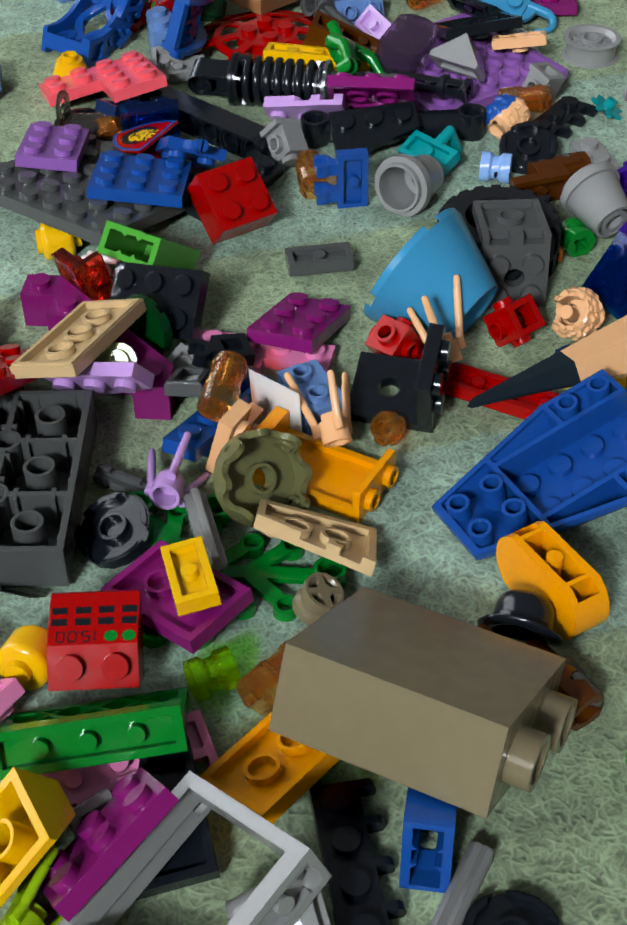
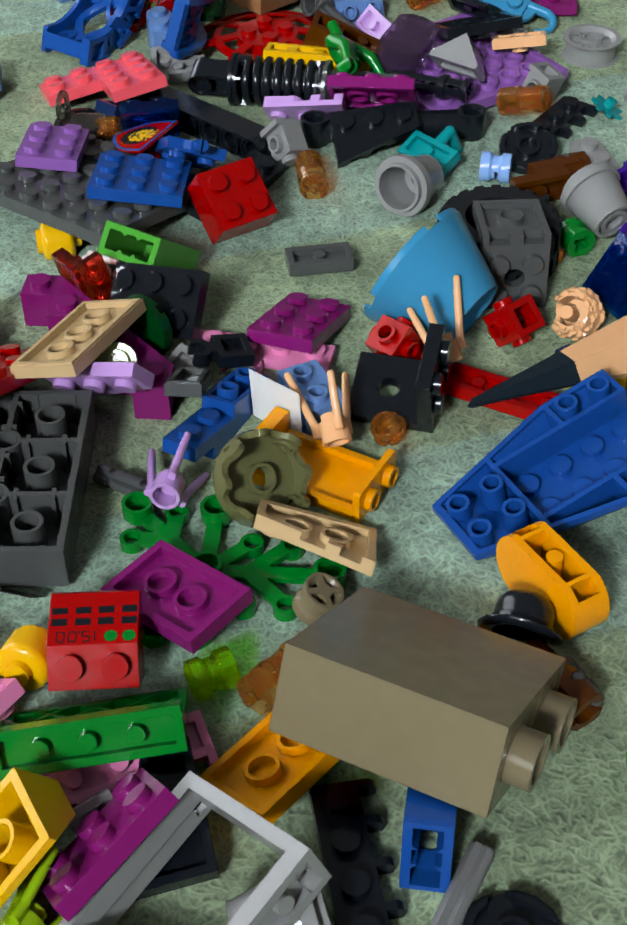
(68, 61): yellow cone -> none
(115, 530): black tile -> none
(190, 576): yellow plate -> none
(203, 525): light grey axle -> none
(223, 385): clear orange piece -> none
(236, 420): light nougat plate -> none
(351, 178): blue plate -> none
(505, 113): light nougat piece -> none

